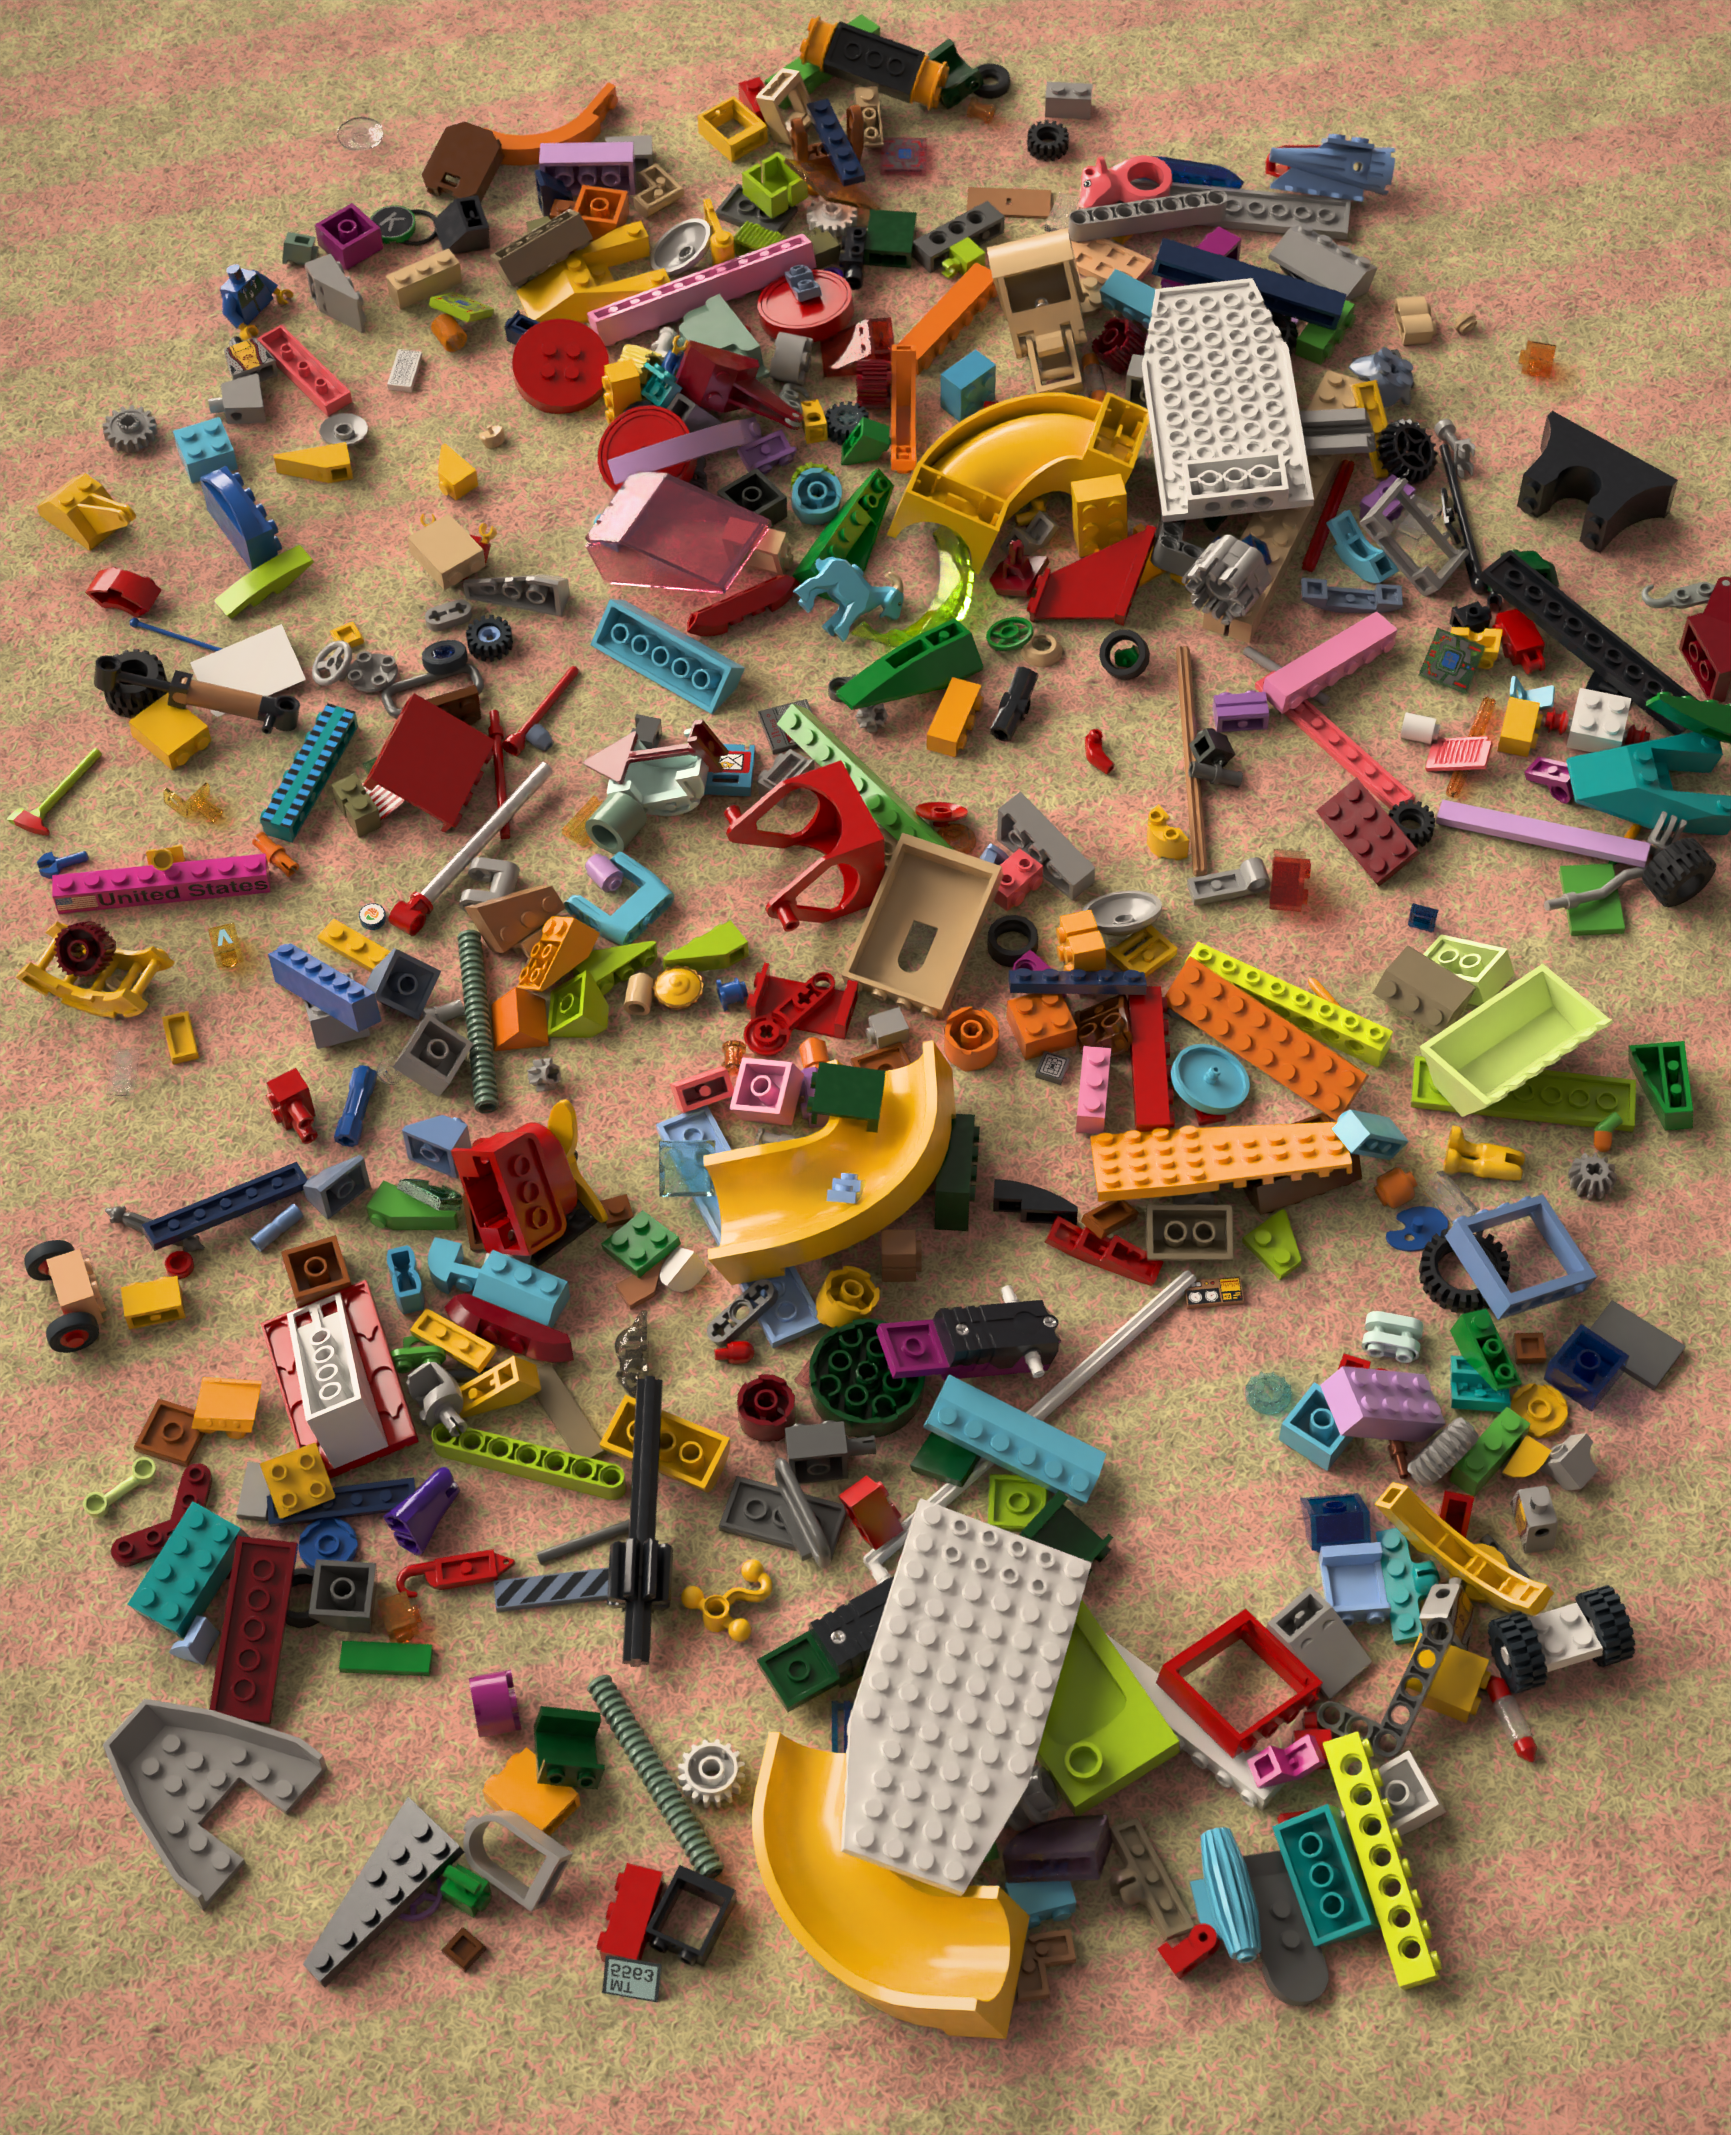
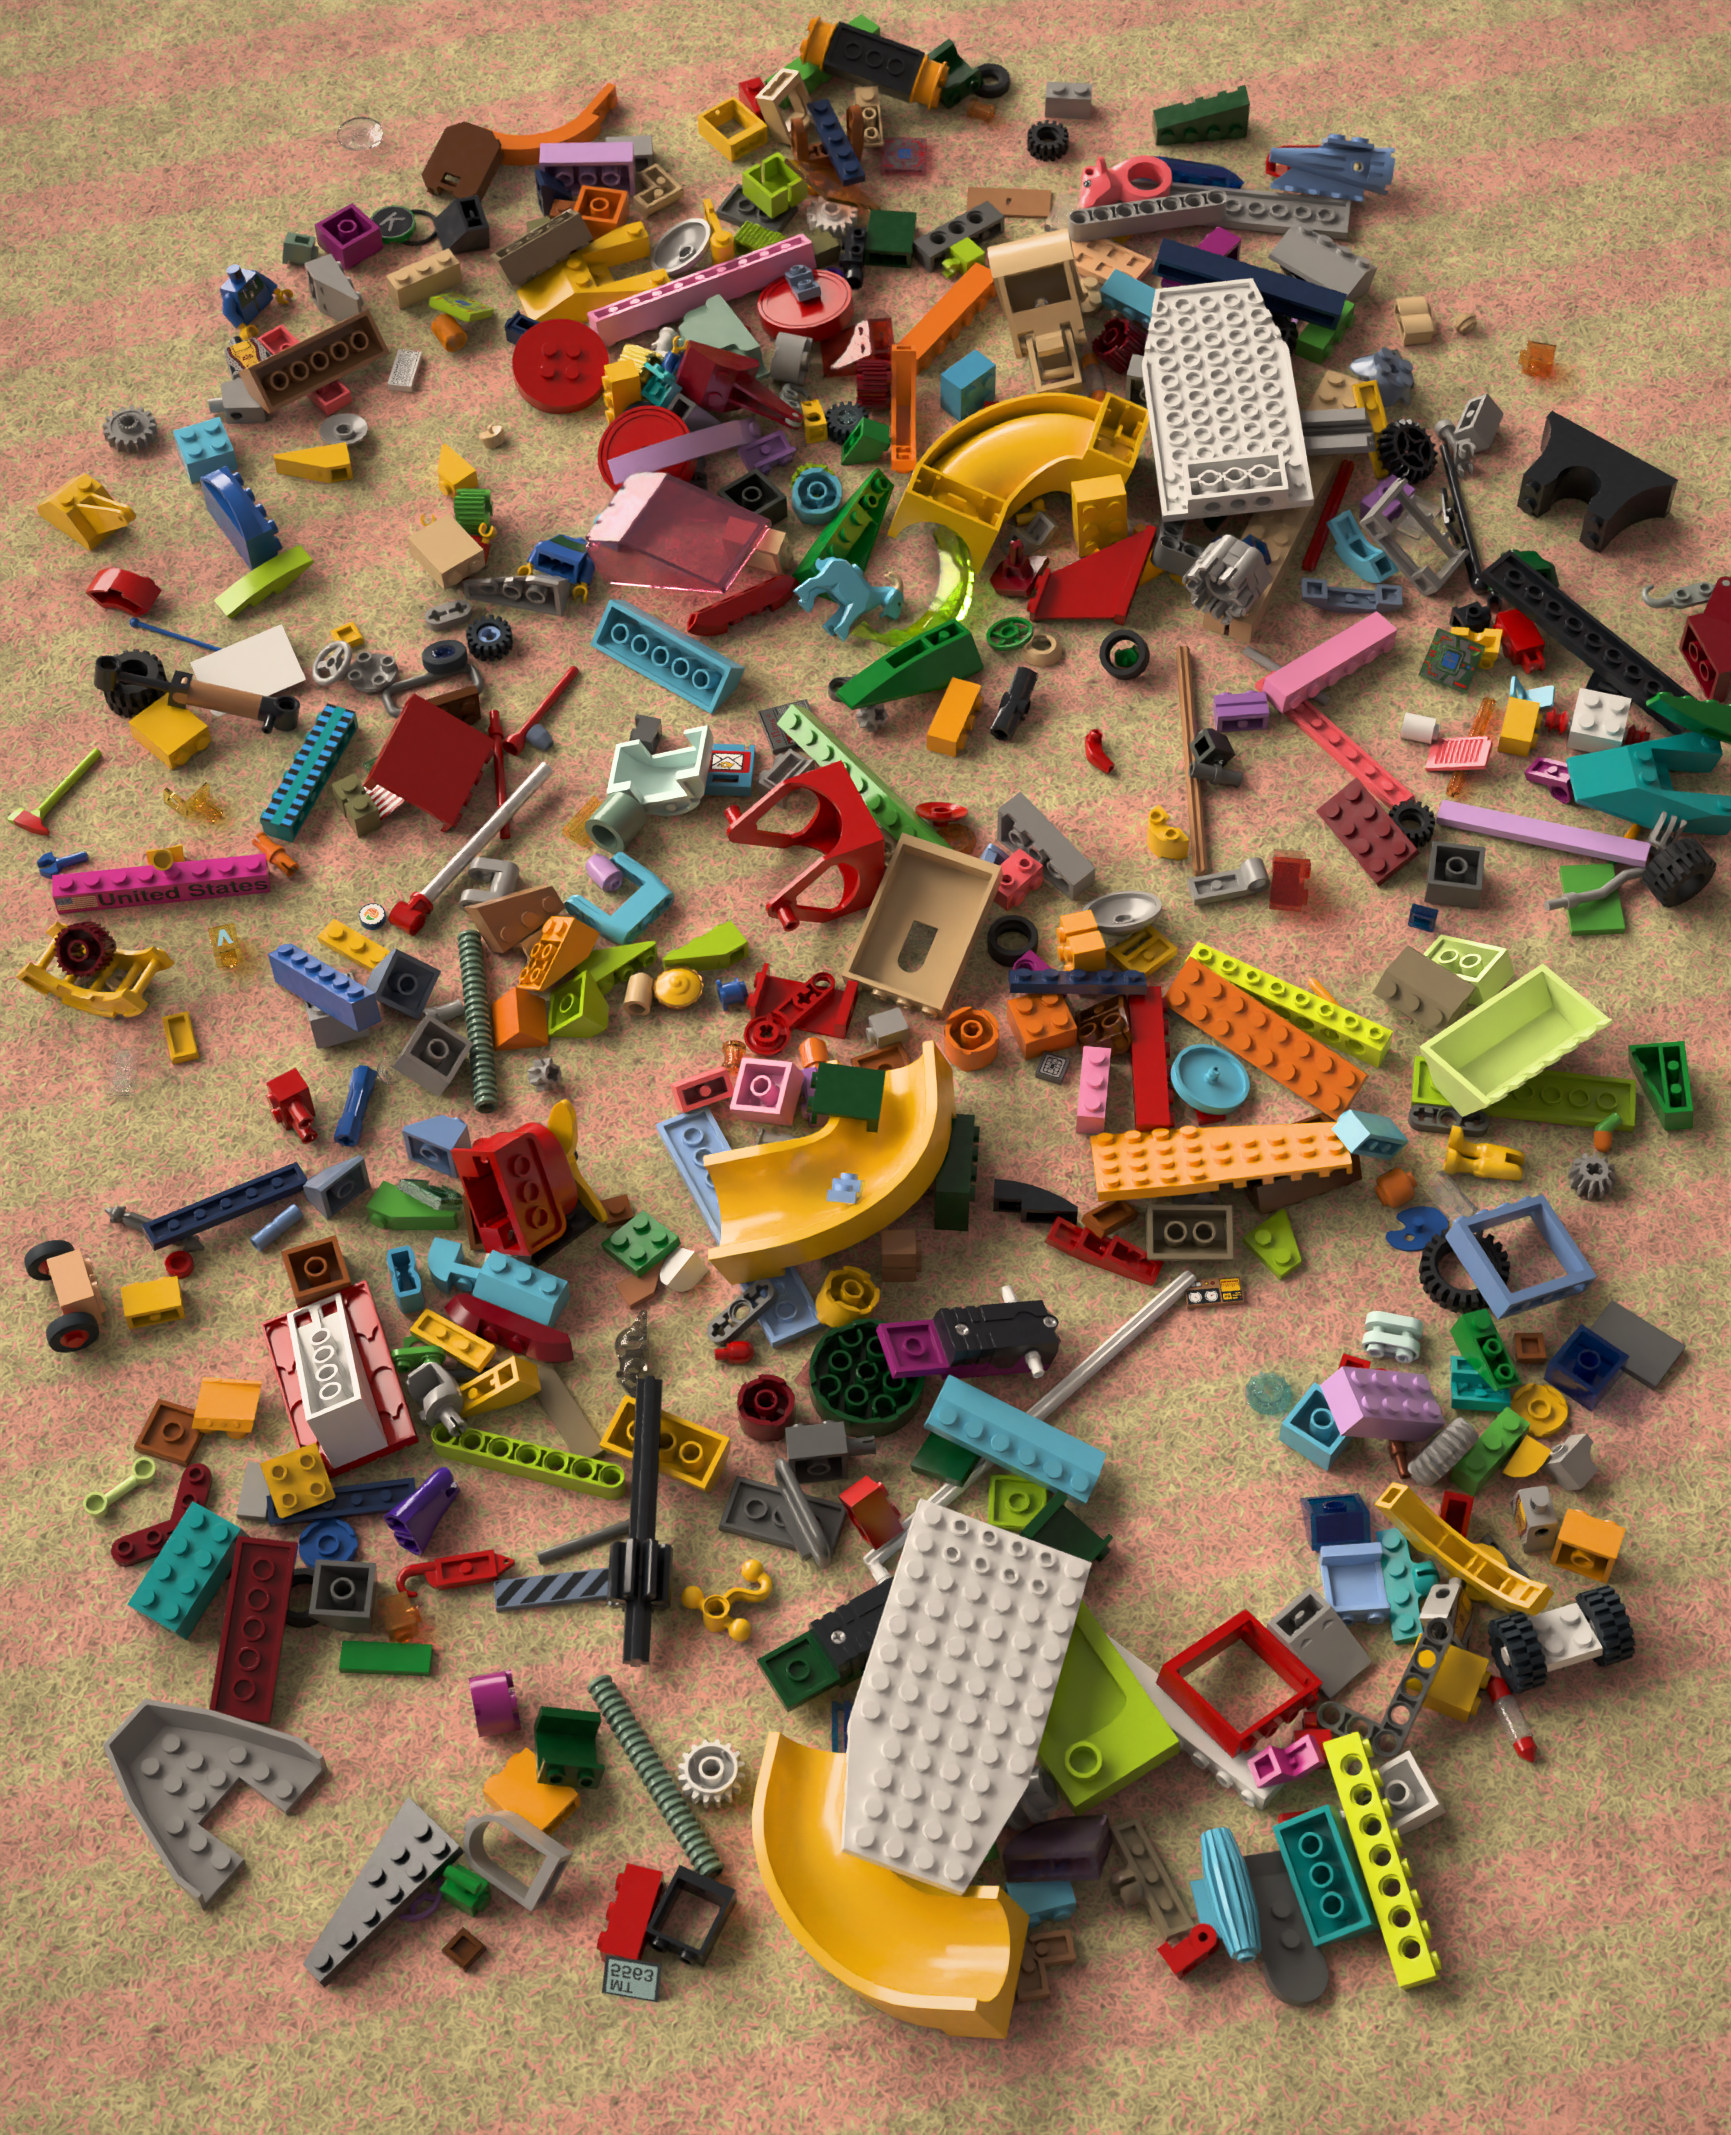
(196, 1642): light blue tile -> none
(314, 362): none -> medium nougat slope
(472, 509): none -> bright green brick
(563, 558): none -> blue torso
(615, 759): piece -> none
(683, 1168): clear light blue slope -> none
(1203, 119): none -> dark green wedge
(1438, 1127): none -> dark grey beam
(1455, 874): none -> dark grey brick
(1479, 422): none -> light grey brick
(1587, 1545): none -> light orange brick

